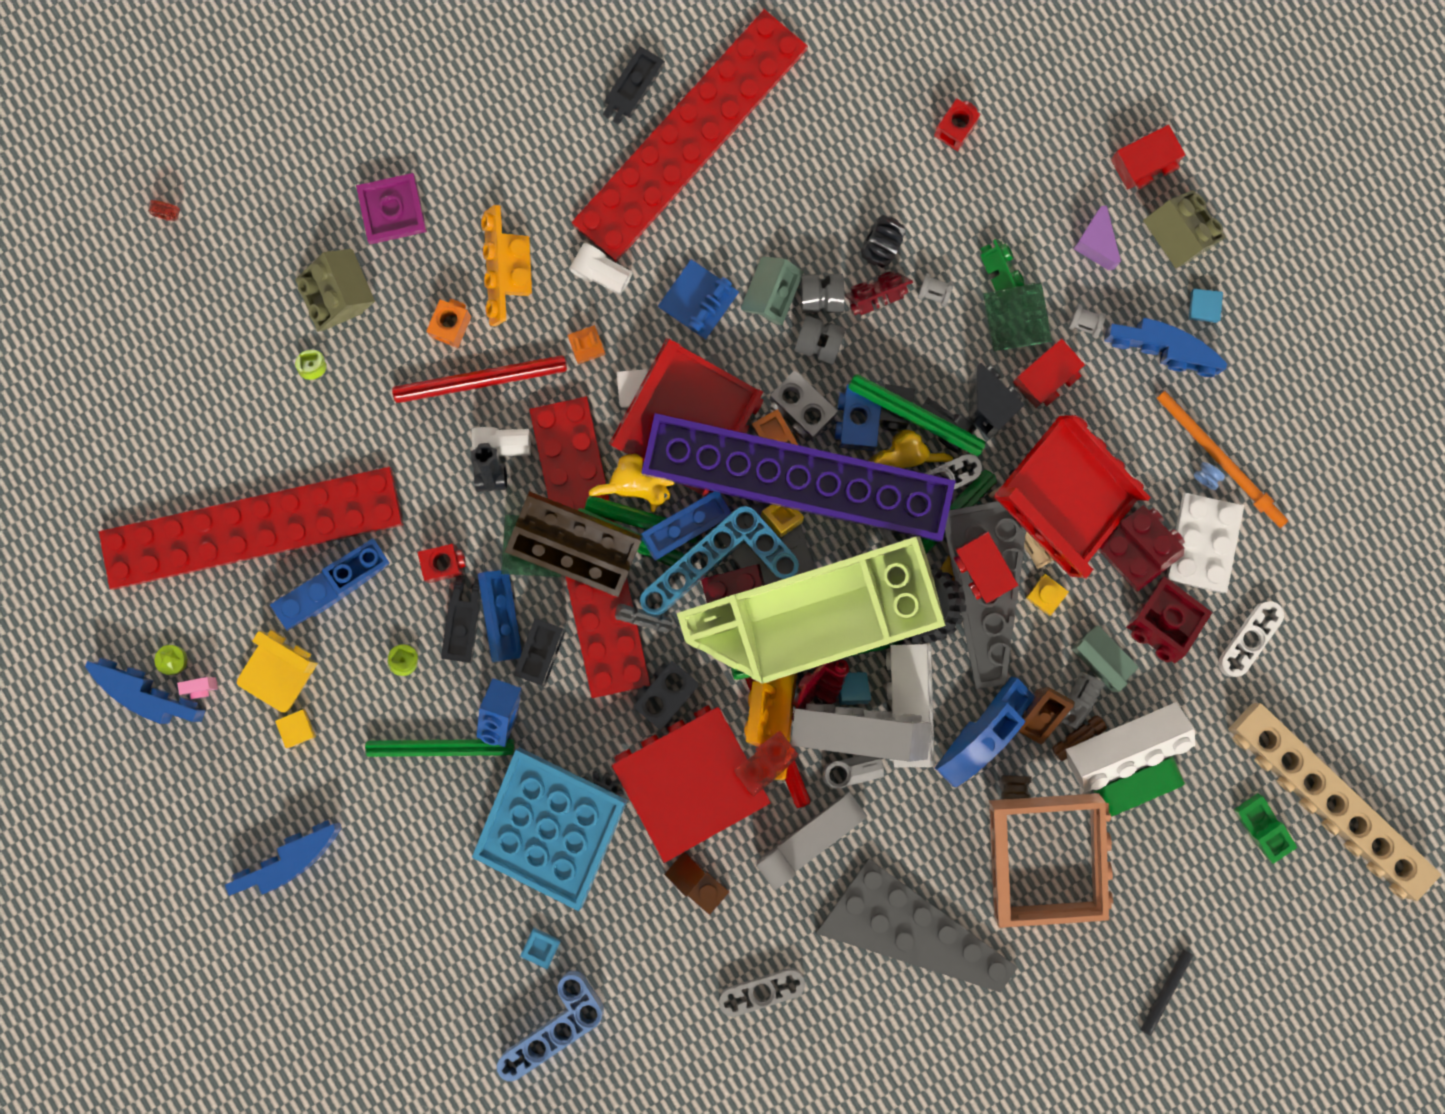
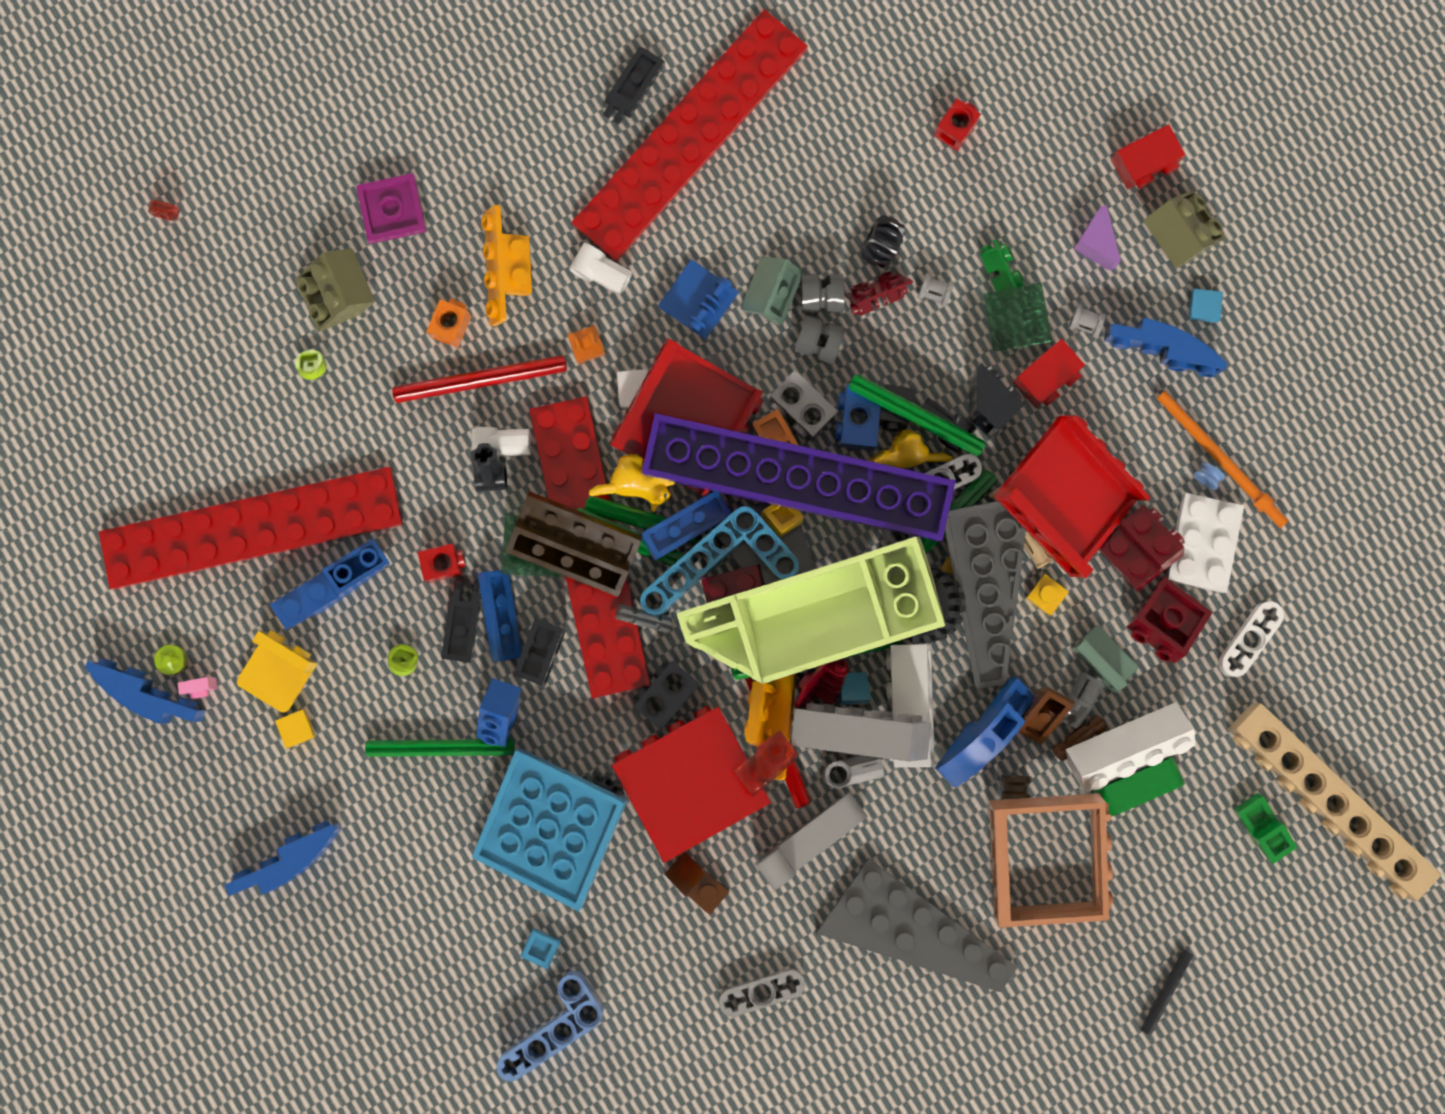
(986, 568): red brick -> none

